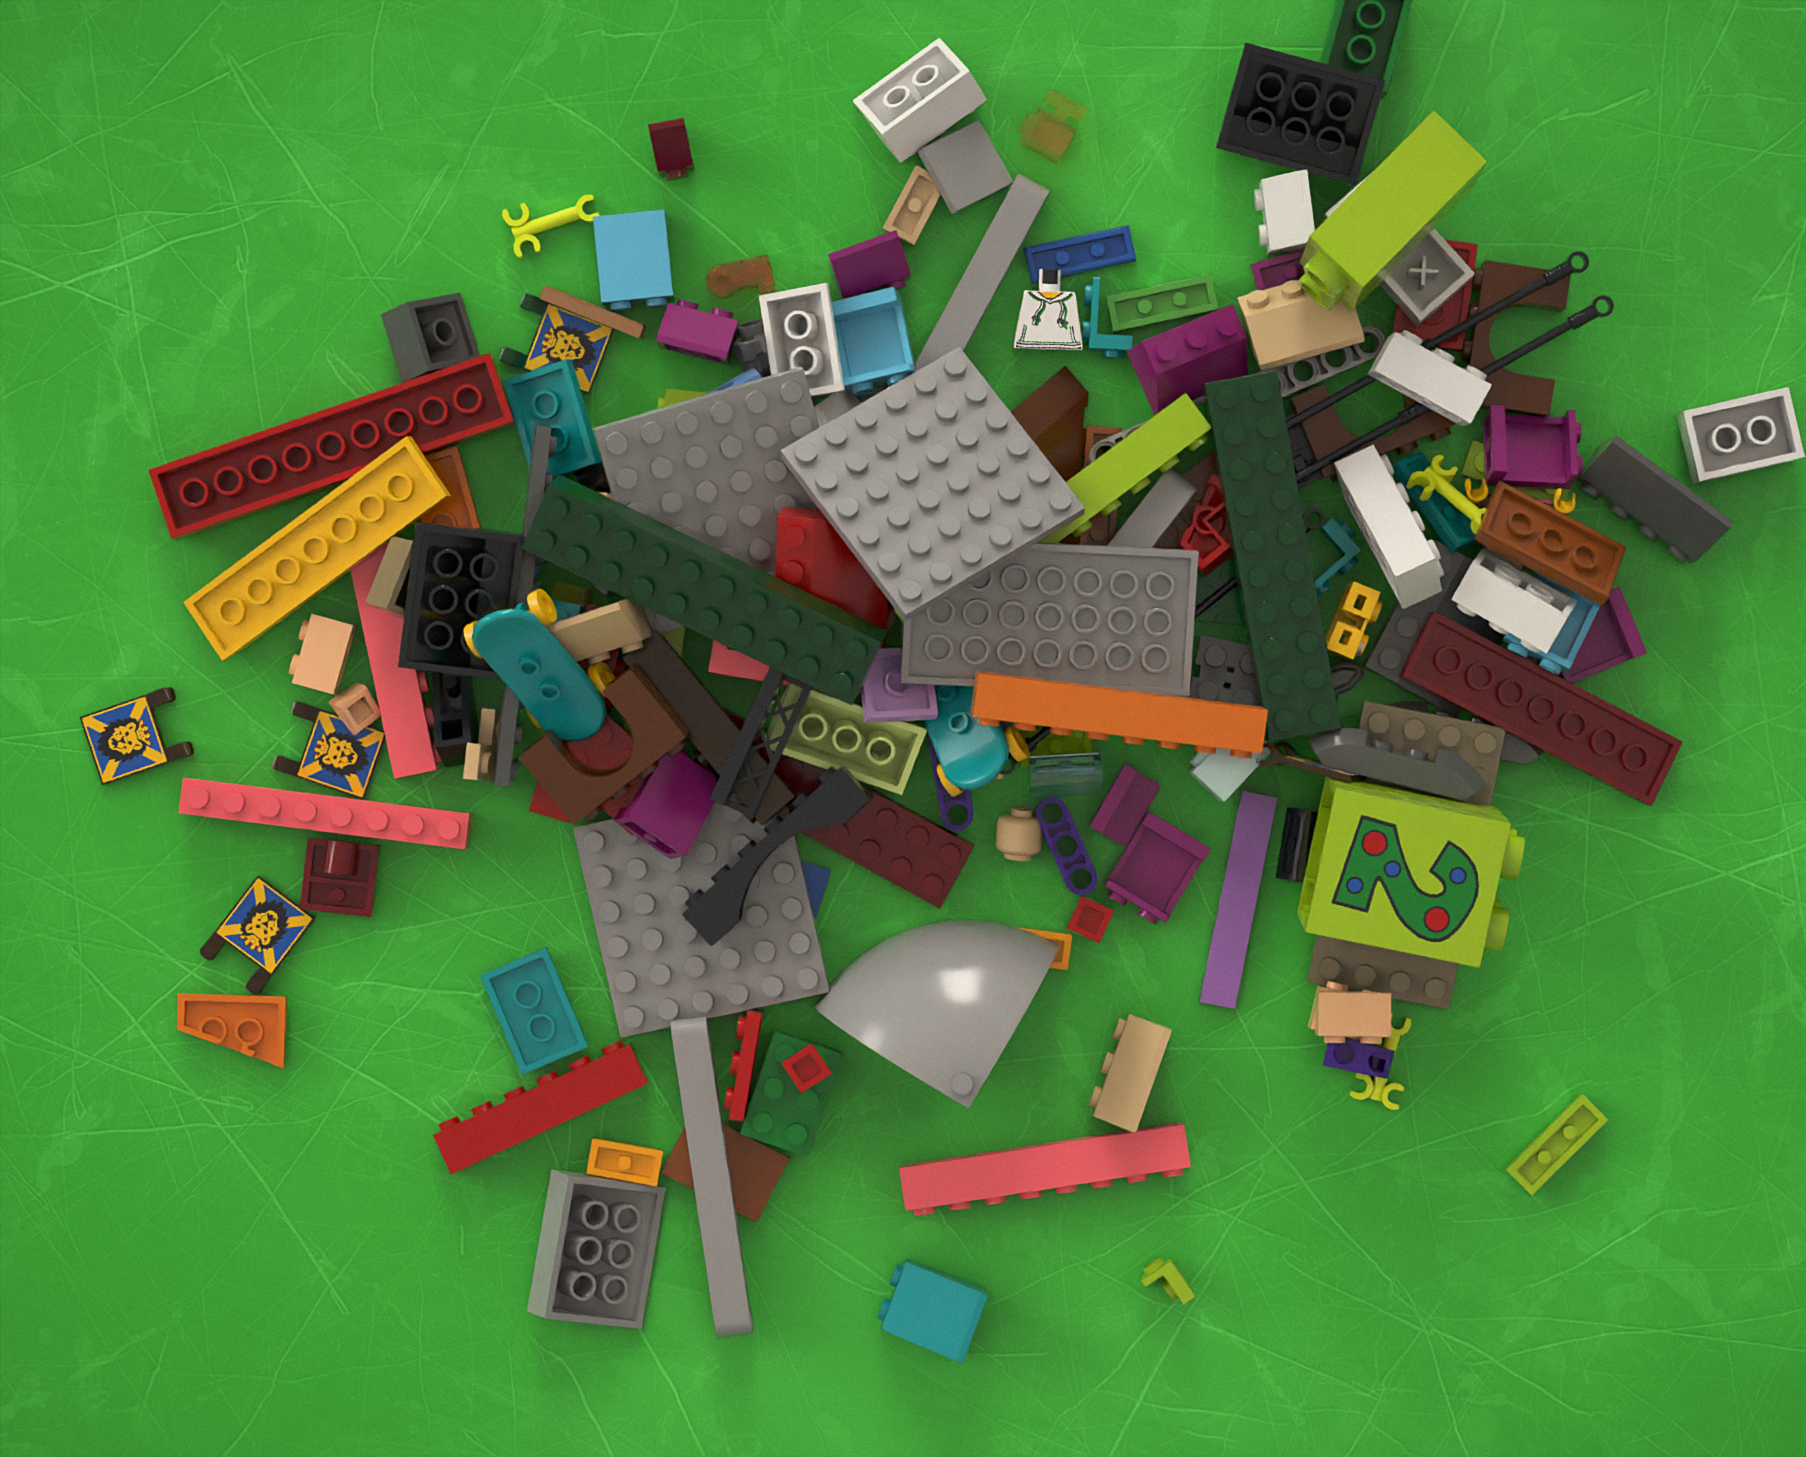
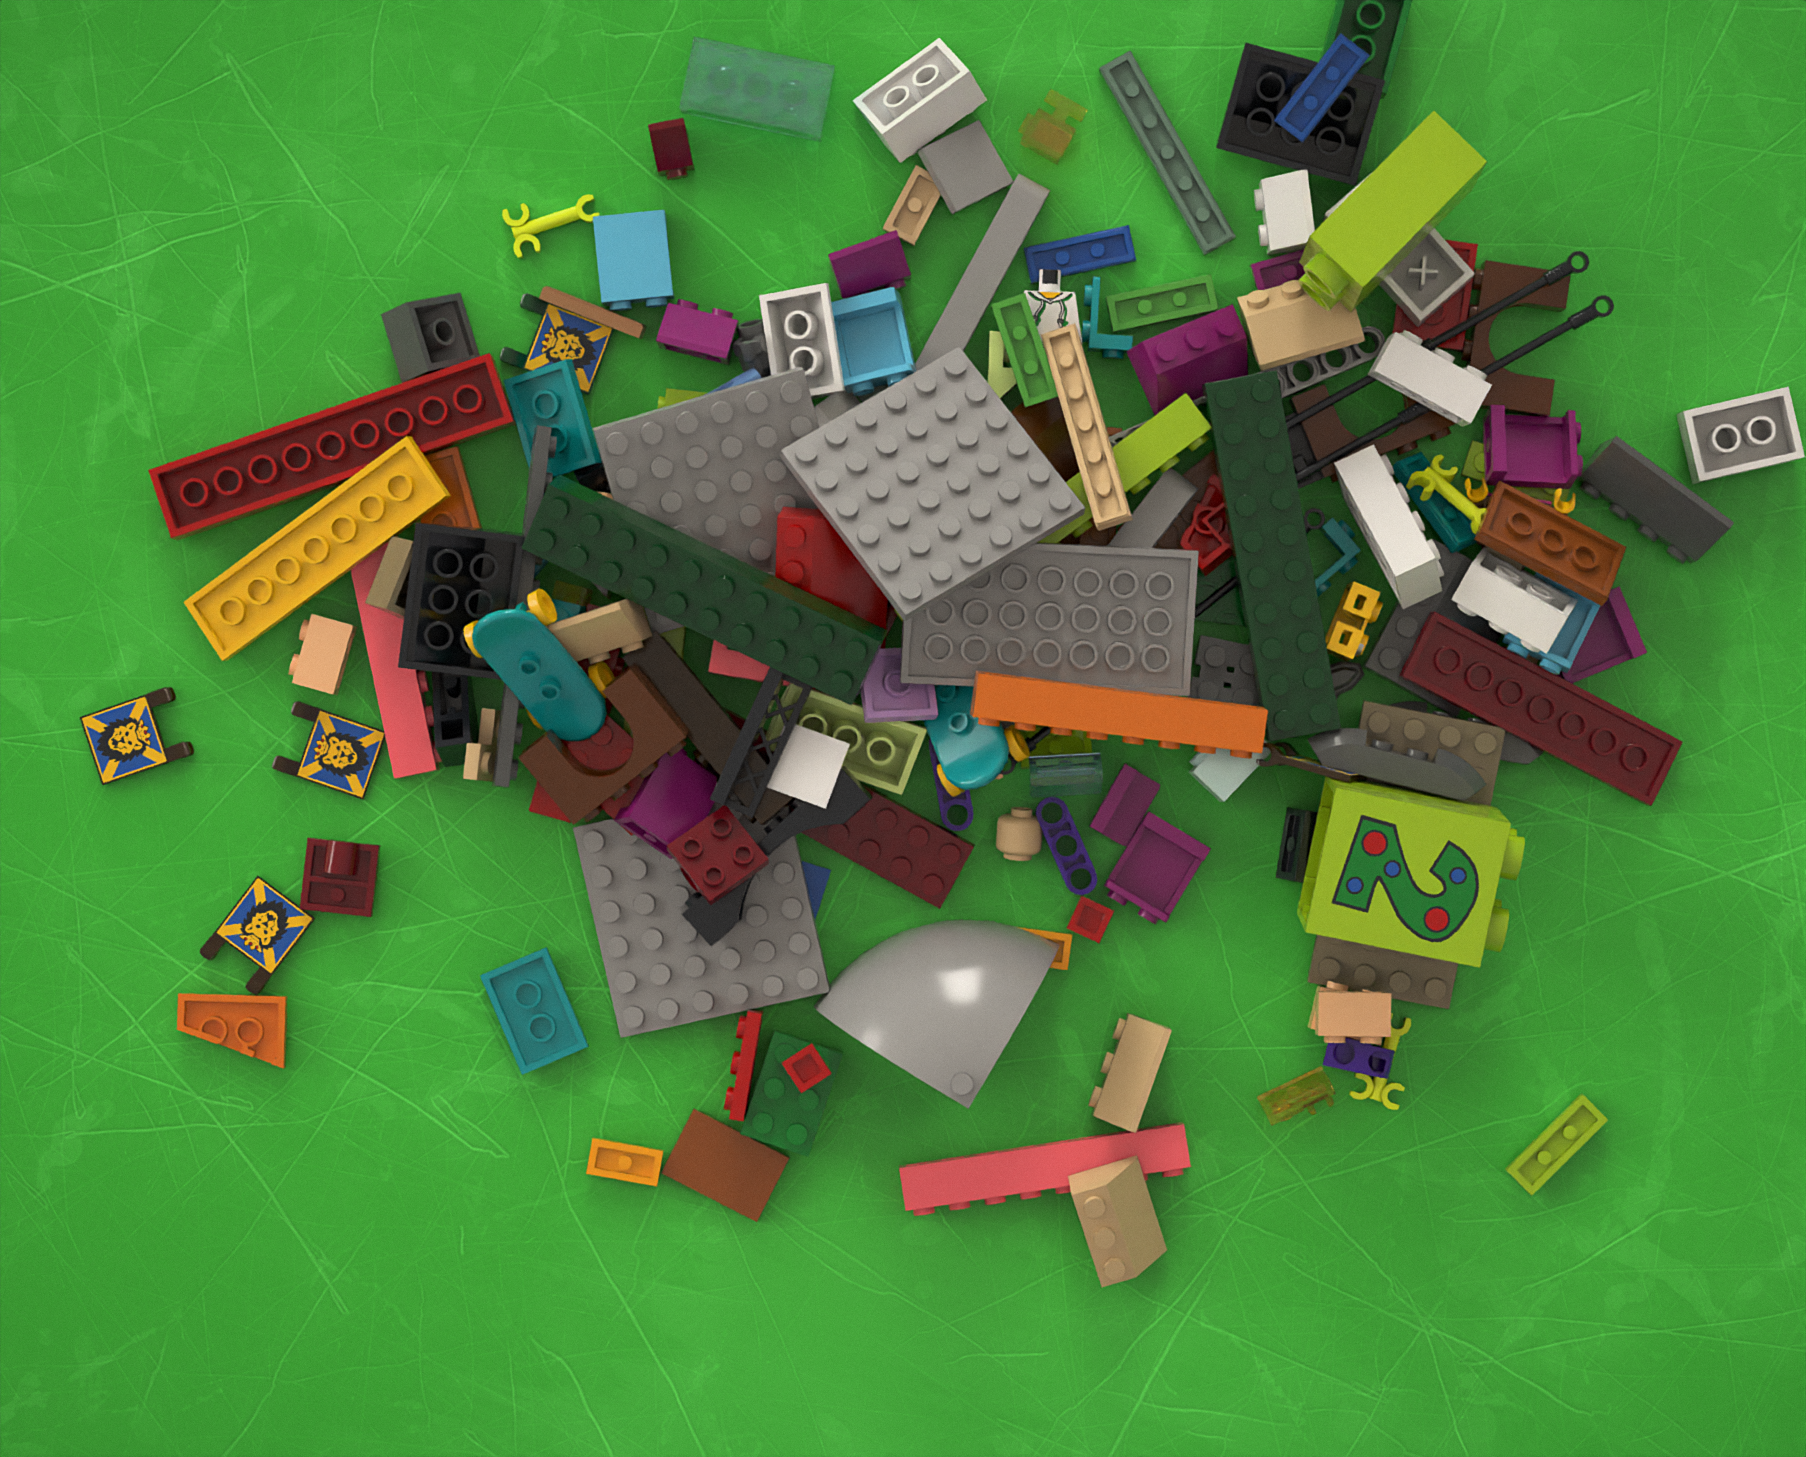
(325, 813): coral brick -> none
(356, 707): light nougat slope -> none
(540, 1108): red brick -> none
(595, 1250): light grey slope -> none
(711, 1176): light grey beam -> none
(717, 855): none -> dark red plate
(739, 275): clear orange leg -> none
(757, 89): none -> clear light blue brick
(809, 766): none -> white sticker
(933, 1309): teal slope -> none
(999, 378): none -> yellowish green slope
(1024, 350): none -> bright green plate
(1086, 427): none -> tan tile
(1117, 1219): none -> tan slope
(1167, 153): none -> sand green tile
(1174, 1285): lime bracket -> none
(1238, 899): medium lavender tile -> none
(1296, 1095): none -> clear yellow plate
(1321, 87): none -> blue tile

